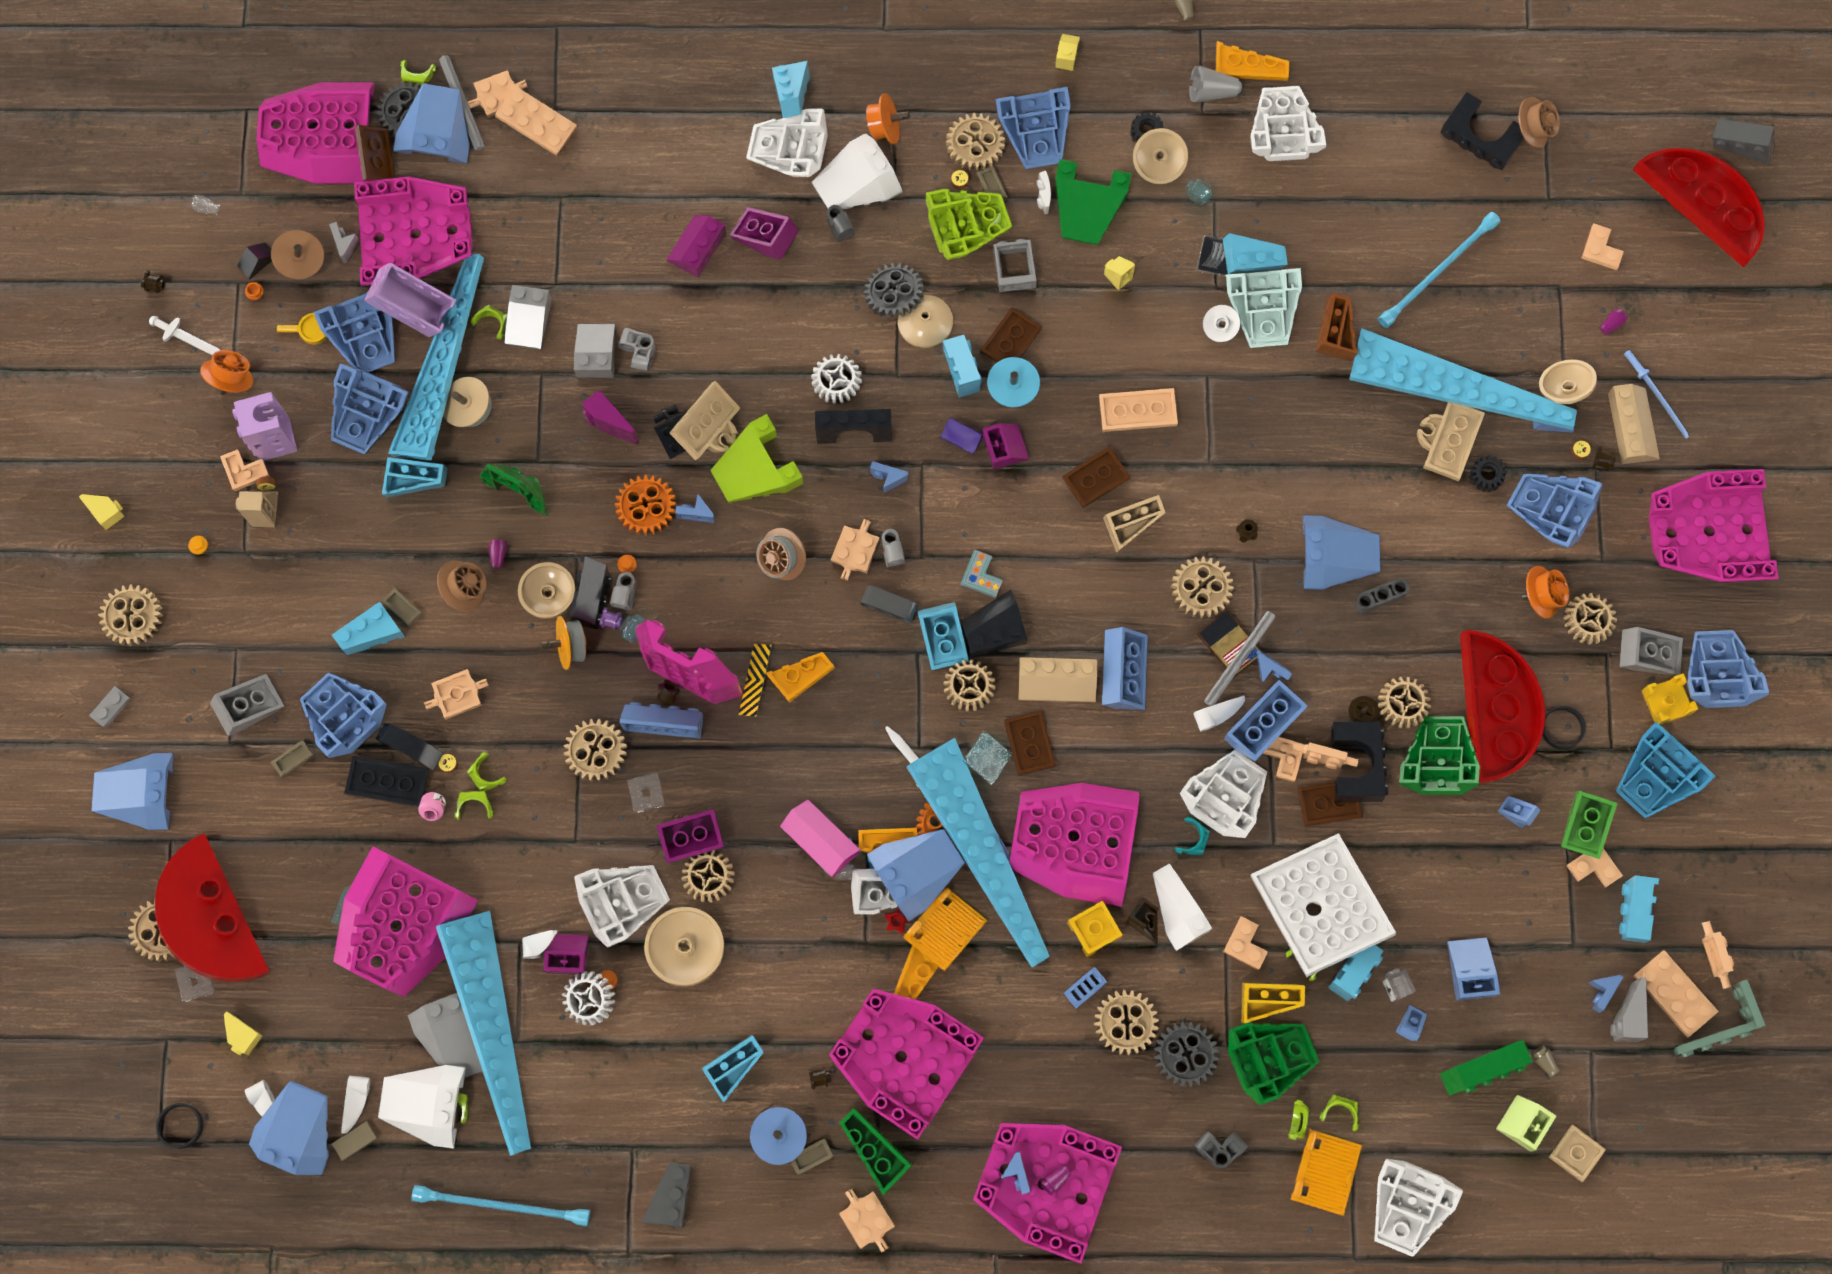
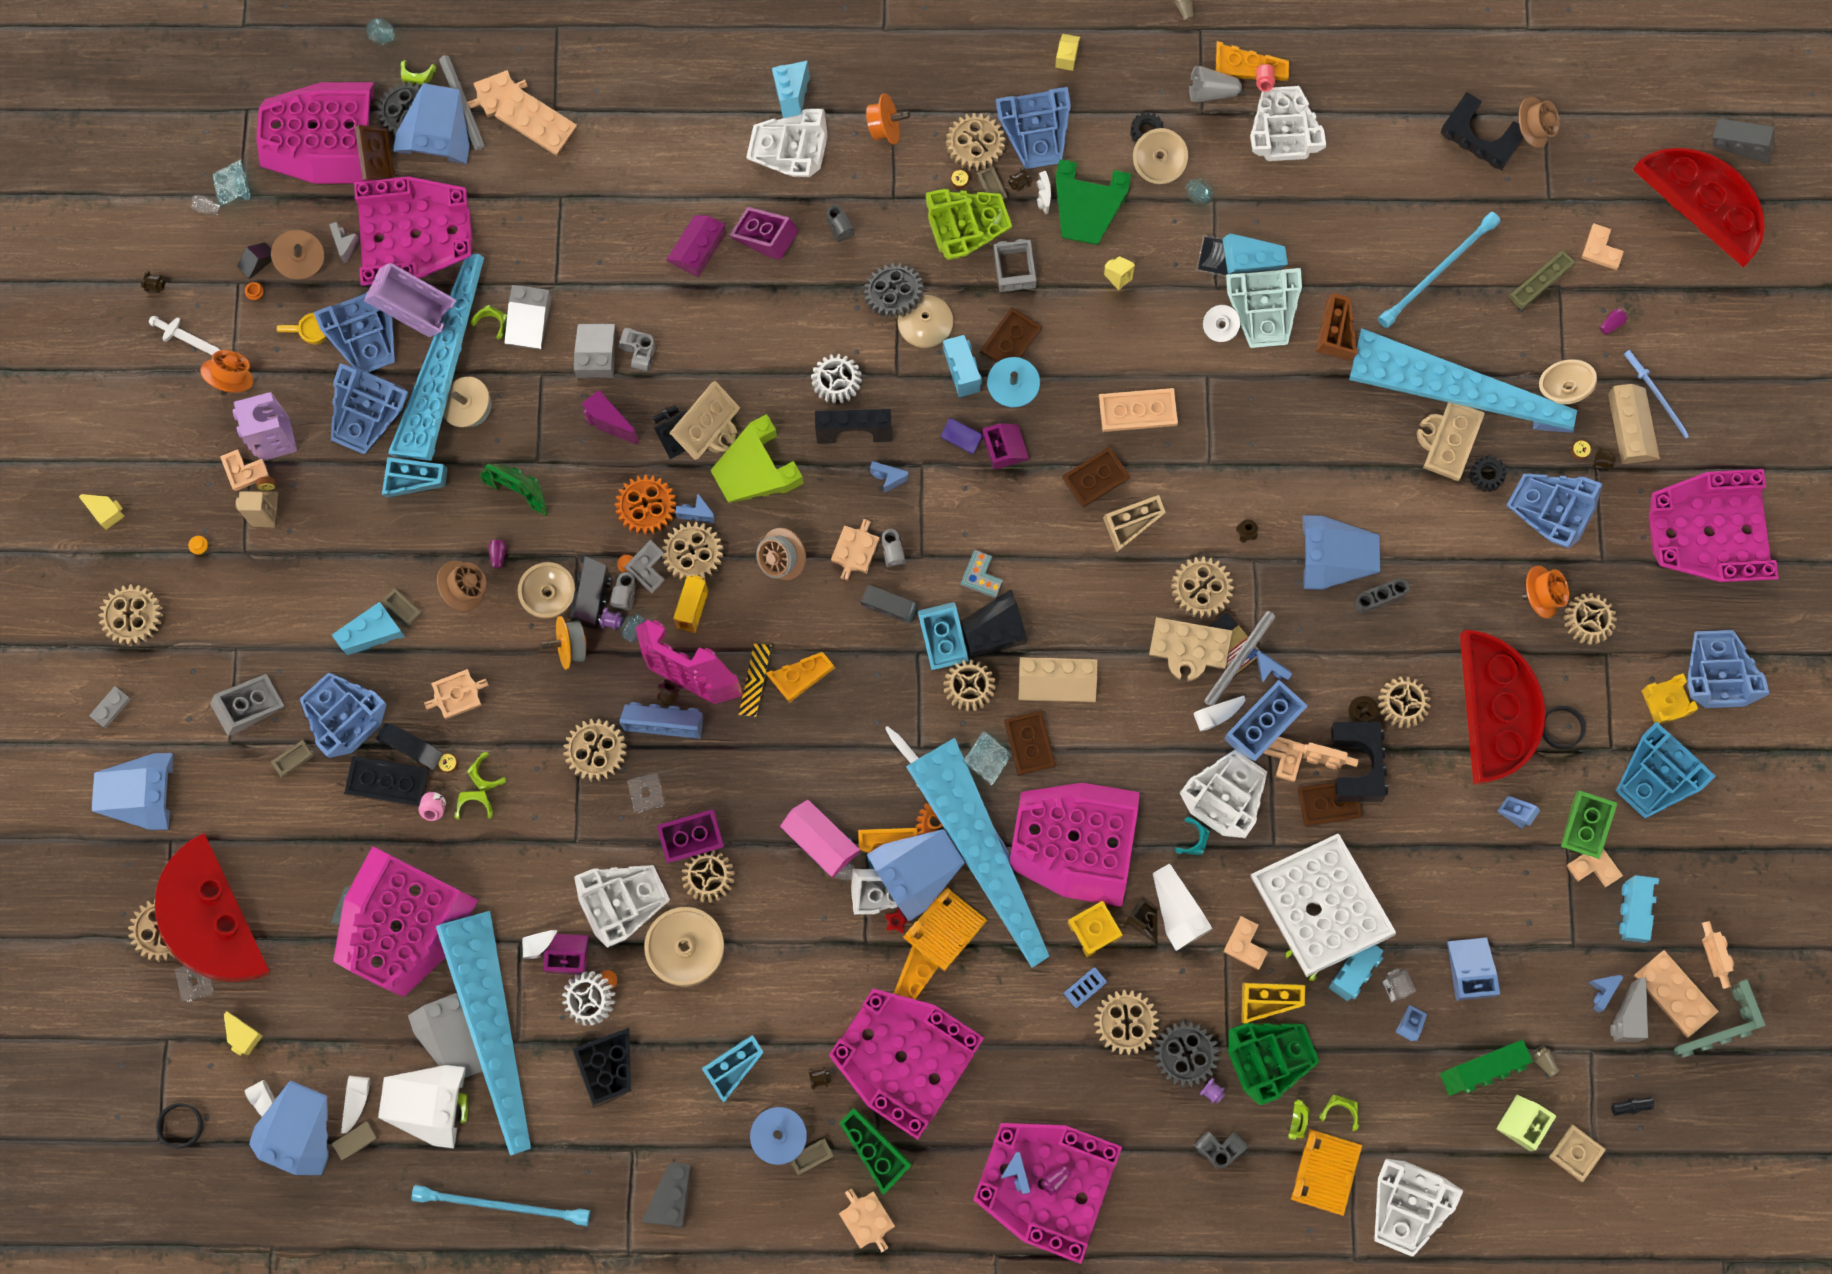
(231, 183): none -> clear light blue hinge
(380, 31): none -> clear light blue head
(605, 1067): none -> black wedge
(641, 566): none -> light grey tile
(686, 536): none -> tan gear
(691, 604): none -> yellow window
(857, 176): white wedge -> none
(1019, 180): none -> dark brown brick
(1124, 669): medium blue slope -> none
(1190, 646): none -> tan plate
(1213, 1091): none -> medium lavender brick
(1265, 77): none -> coral brick
(1441, 758): green wedge -> none
(1542, 279): none -> olive tile
(1632, 1106): none -> black pin
(1651, 651): light grey slope -> none

